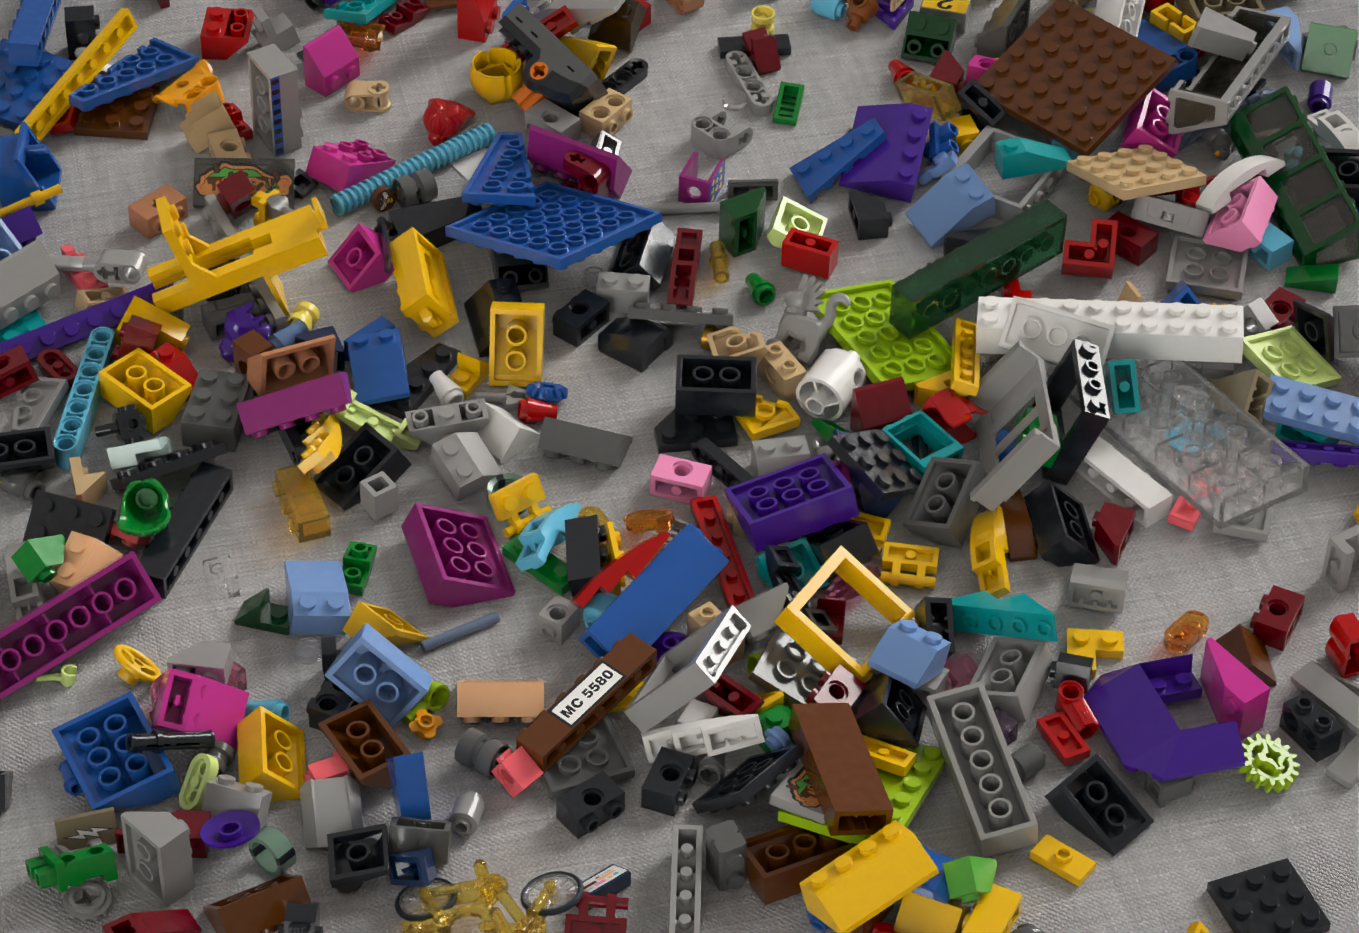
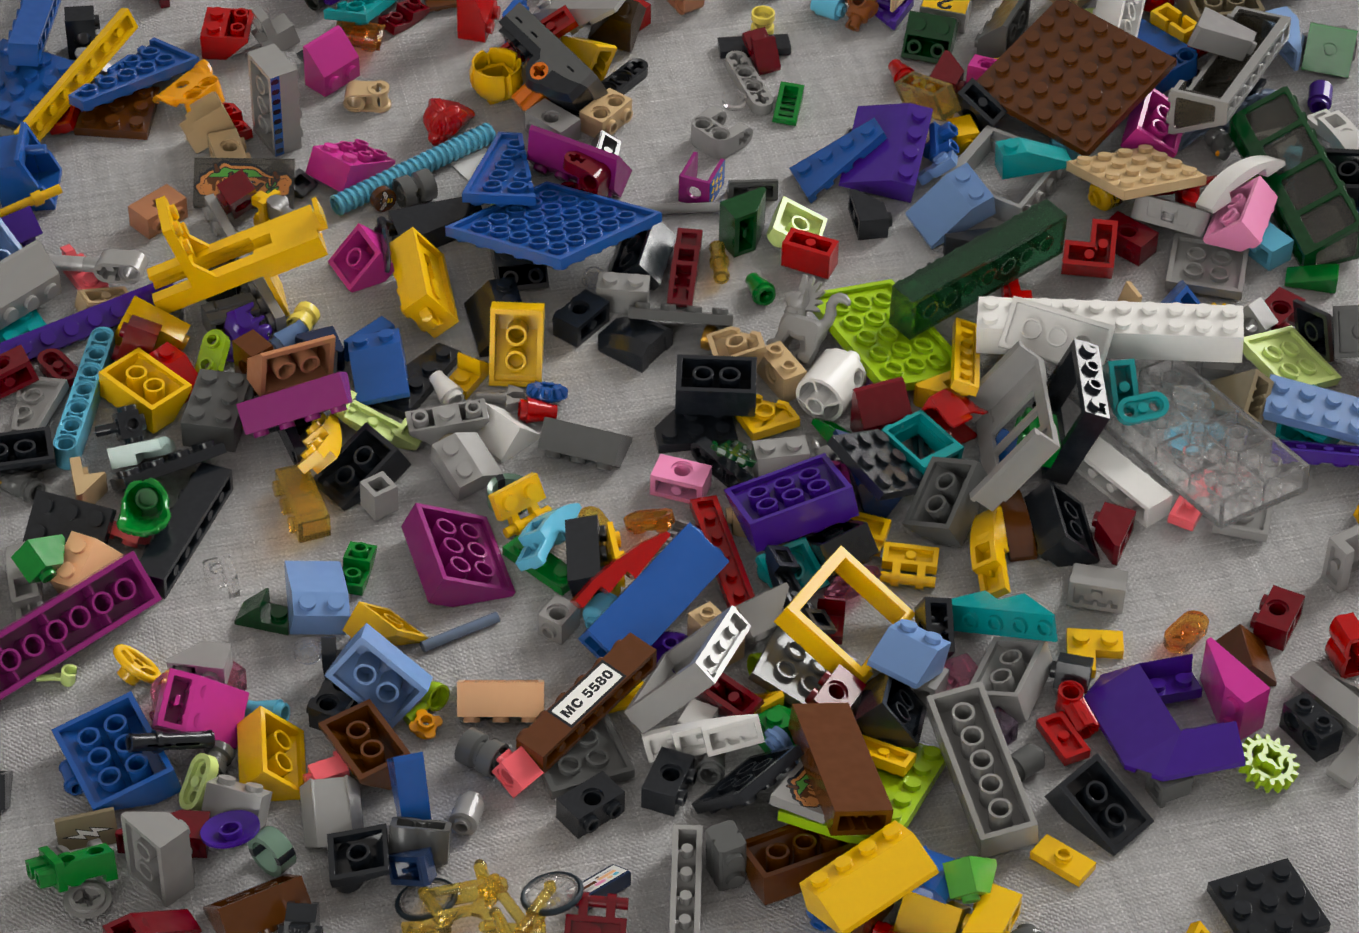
(213, 353): none -> lime plate
(734, 454): none -> dark green piece
(1140, 408): none -> teal plate

